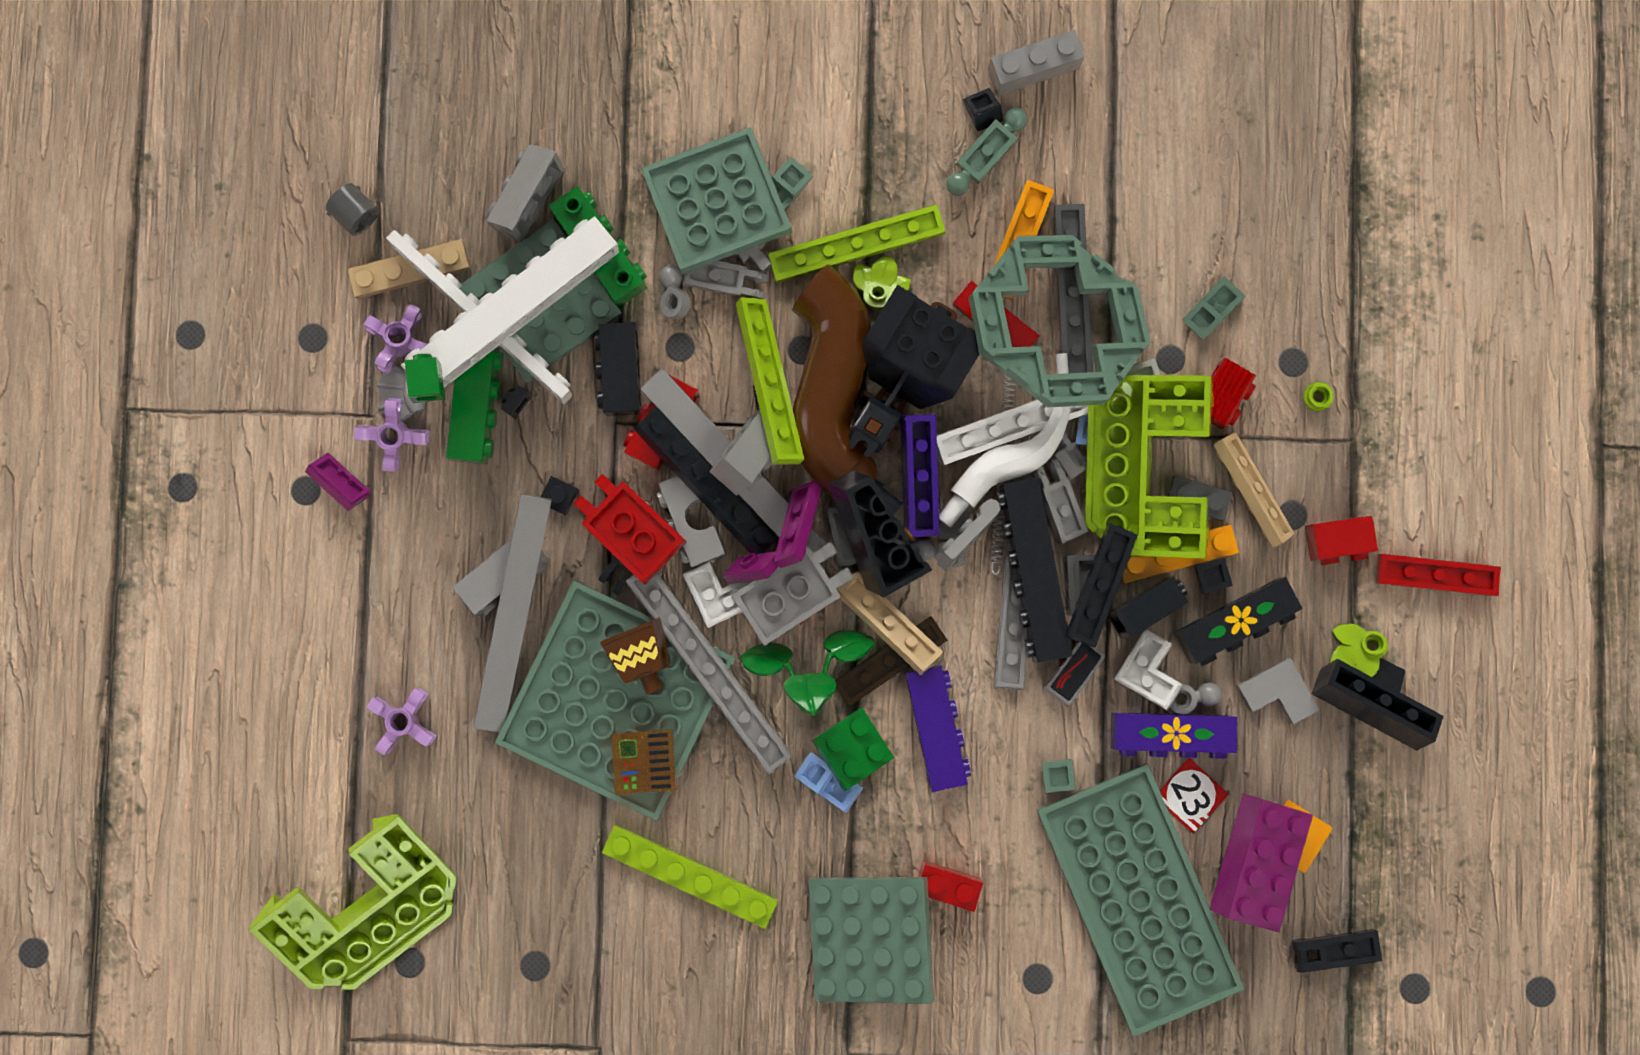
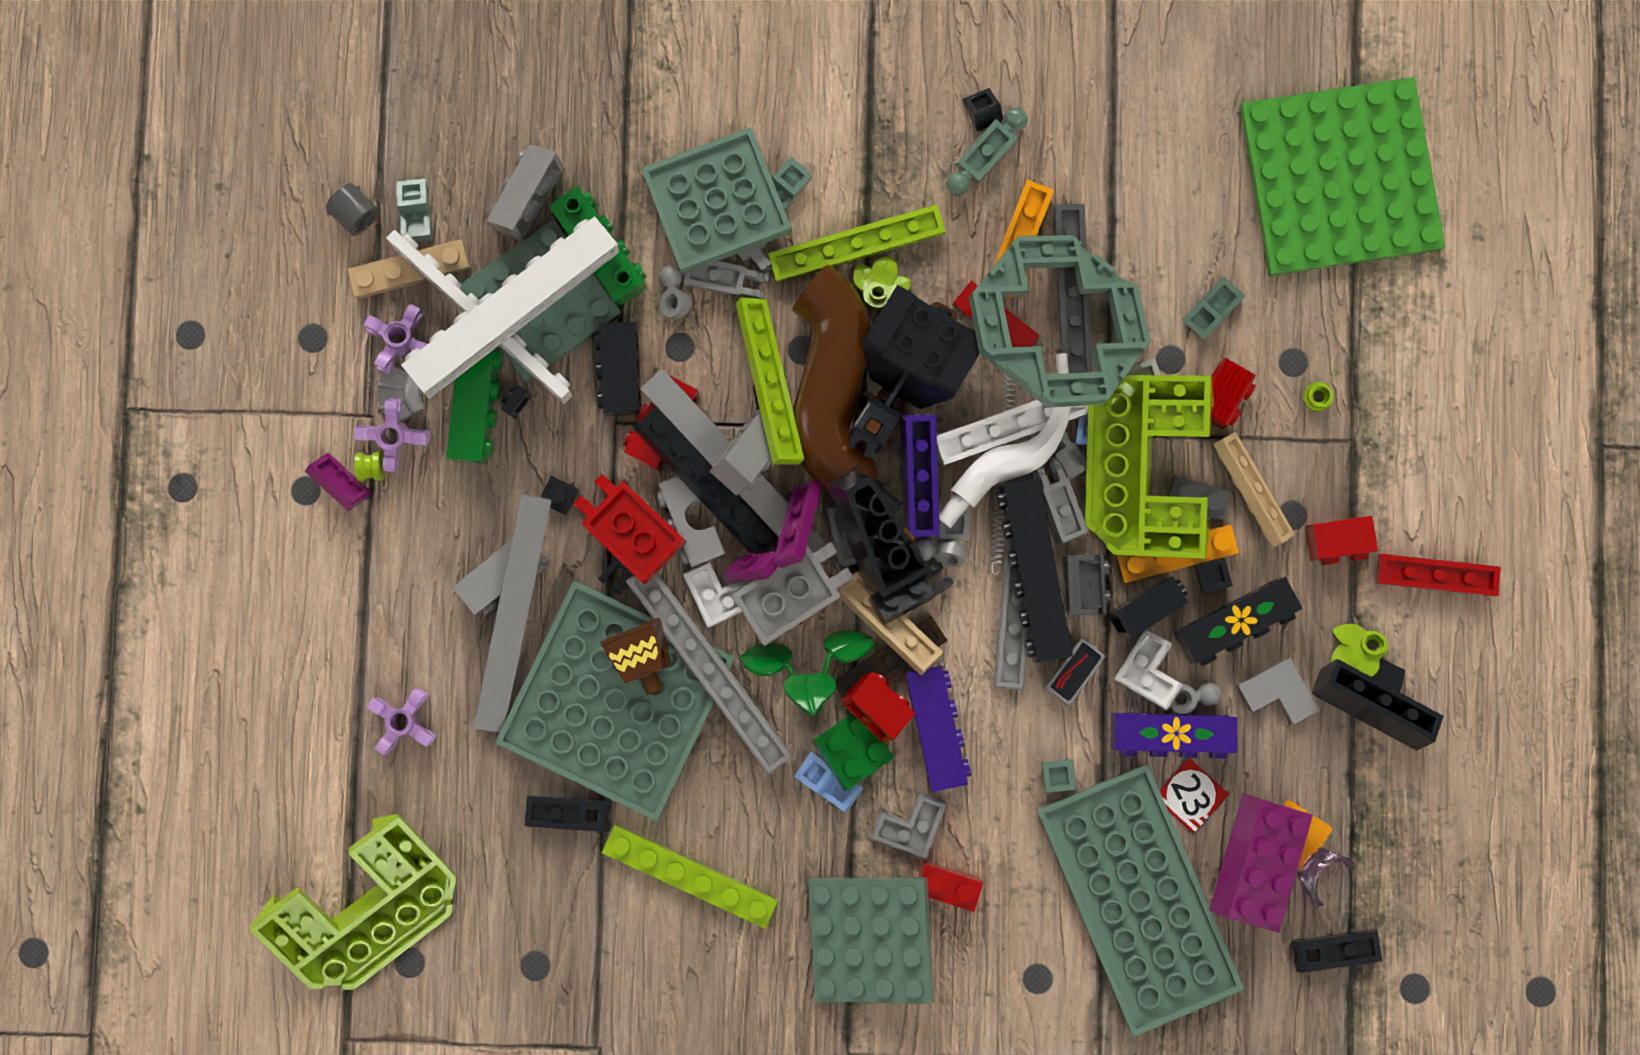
(369, 466): none -> lime wheel
(414, 209): none -> sand green slope
(424, 378): green brick -> none
(567, 813): none -> black plate
(644, 761): clear orange tile -> none
(878, 707): none -> red brick
(910, 595): none -> black hinge
(911, 835): none -> light grey tile
(970, 532): light grey hinge -> none
(1036, 62): light grey brick -> none
(1101, 585): black plate -> none
(1313, 867): none -> helmet
(1342, 176): none -> bright green plate

